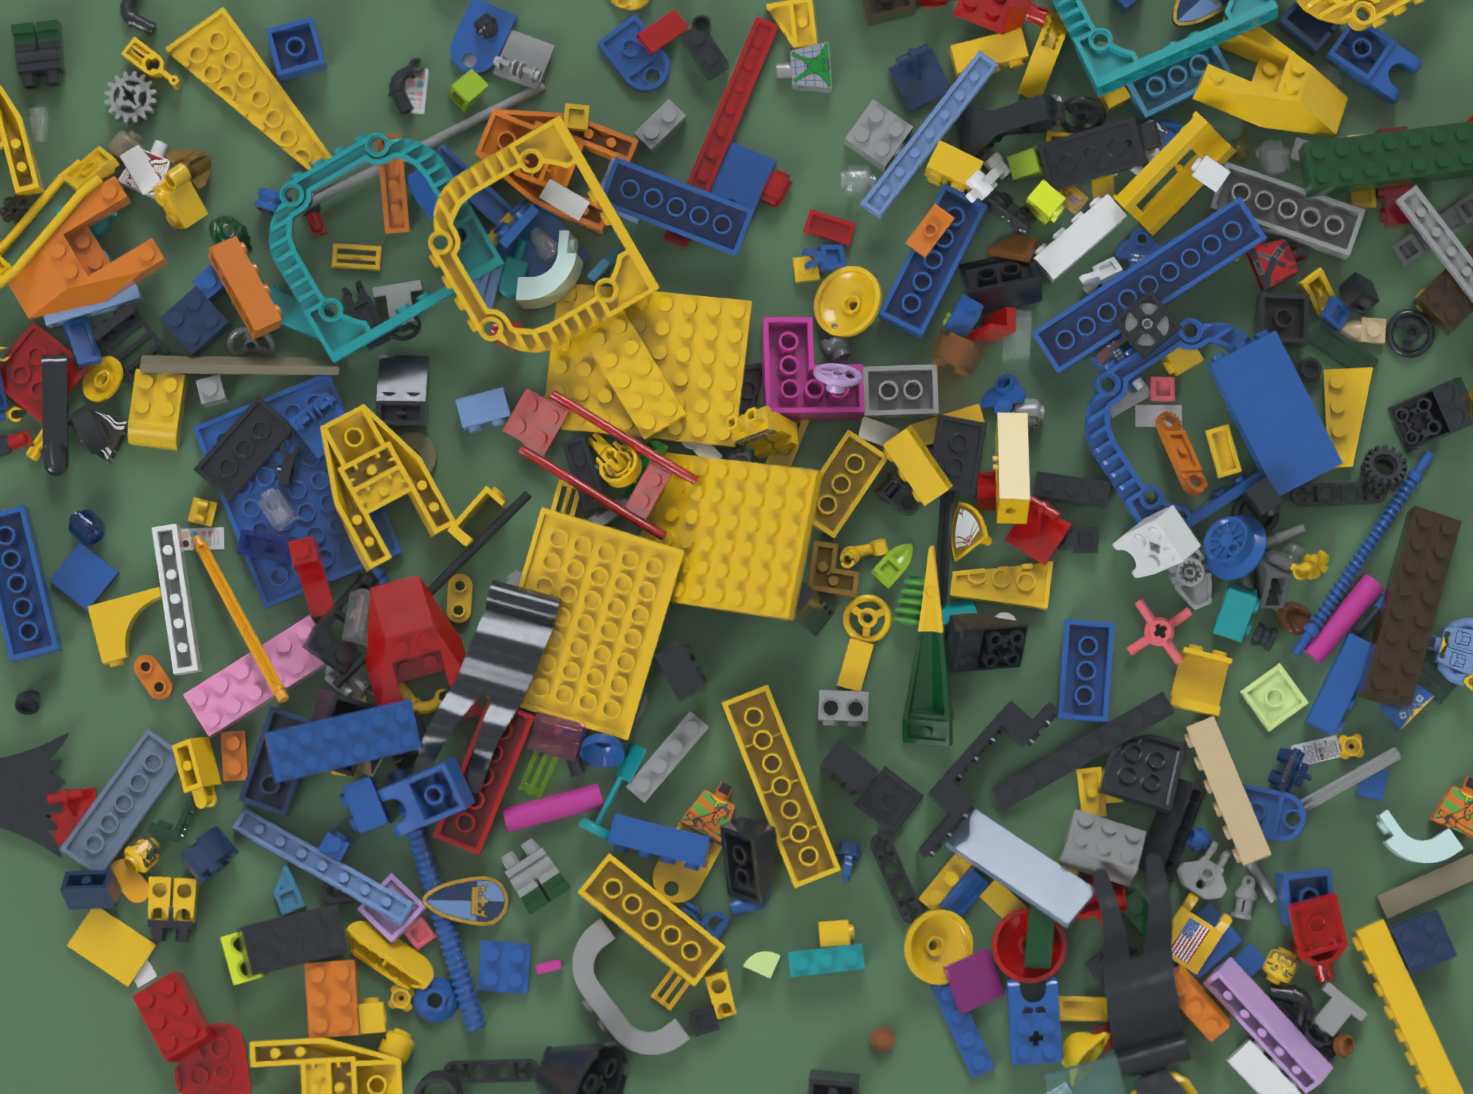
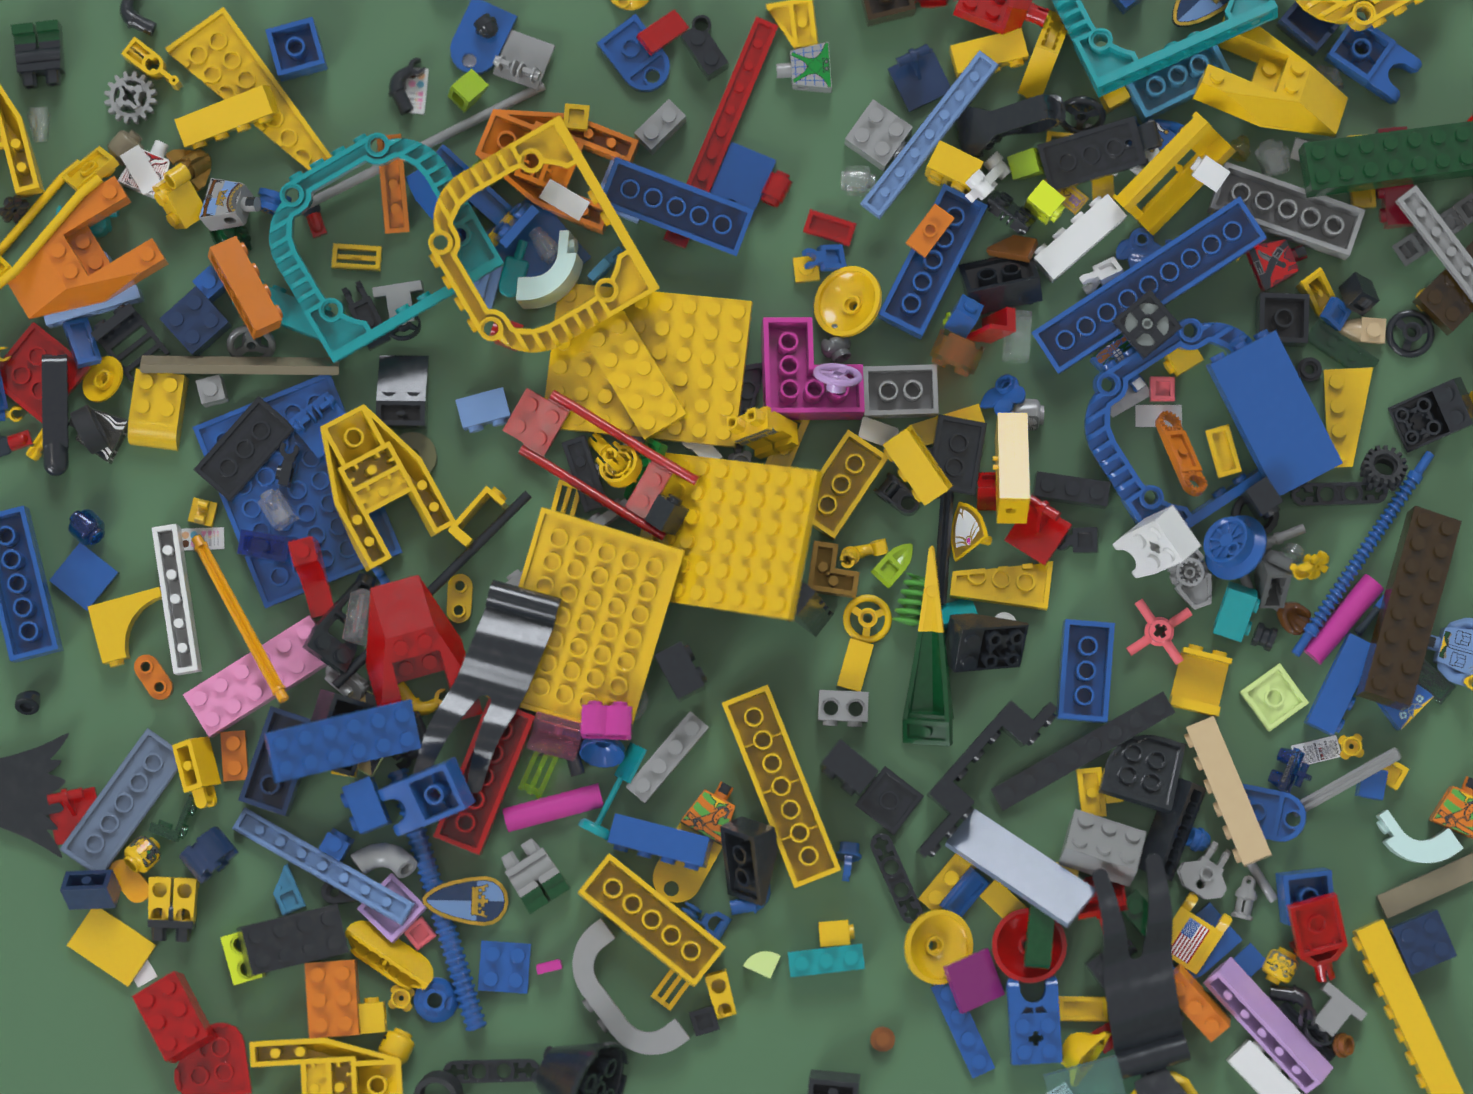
(227, 116): none -> yellow brick
(227, 205): none -> torso
(386, 856): none -> light grey cylinder
(606, 721): none -> dark pink brick
(667, 513): none -> black brick
(1396, 775): none -> yellow plate

